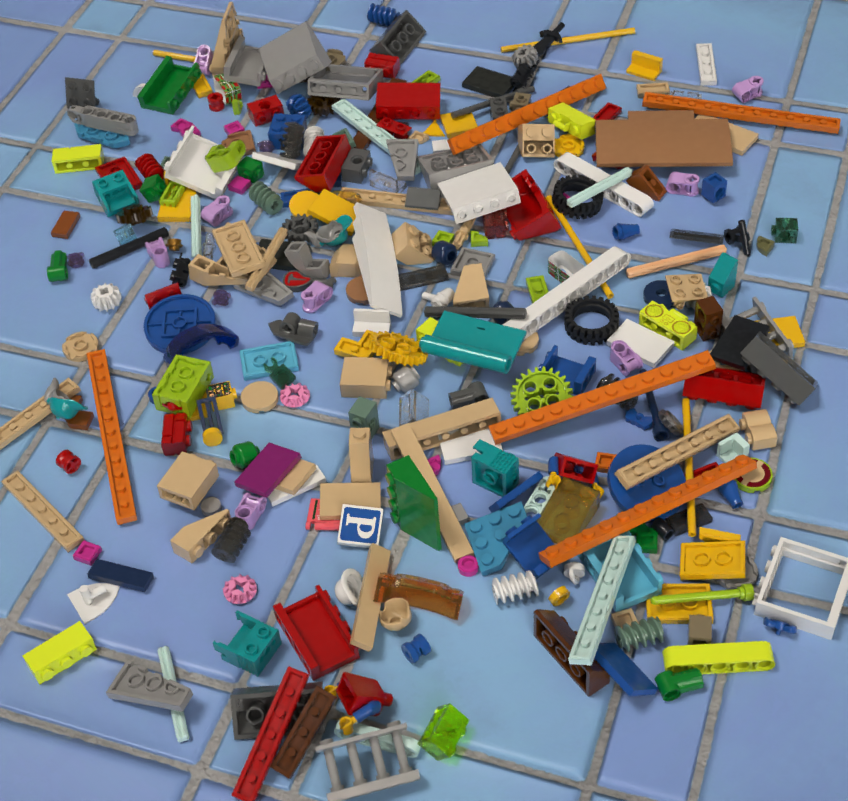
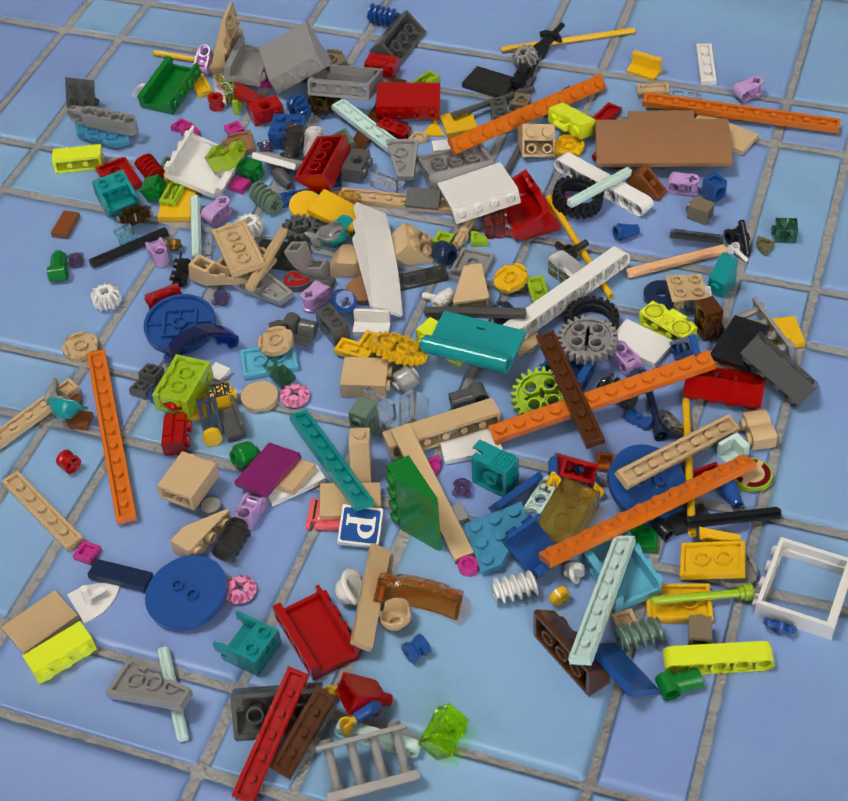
(40, 622): none -> tan tile
(148, 378): none -> dark grey slope
(186, 593): none -> blue plate
(220, 372): none -> white tile
(232, 422): none -> dark grey panel
(245, 94): none -> red tile
(254, 223): none -> white gear
(276, 341): none -> tan tile
(281, 176): none -> dark grey cone
(331, 461): none -> teal plate
(332, 324): none -> dark grey brick
(347, 295): none -> blue piece
(385, 407): none -> clear panel
(462, 487): none -> clear purple plate
(510, 278): none -> yellow tile
(570, 390): none -> reddish brown tile
(572, 250): none -> pearl dark grey piece
(601, 343): none -> light grey gear
(684, 346): none -> blue tile
(700, 210): none -> dark tan brick
(732, 517): none -> black axle
(734, 248): none -> white hand

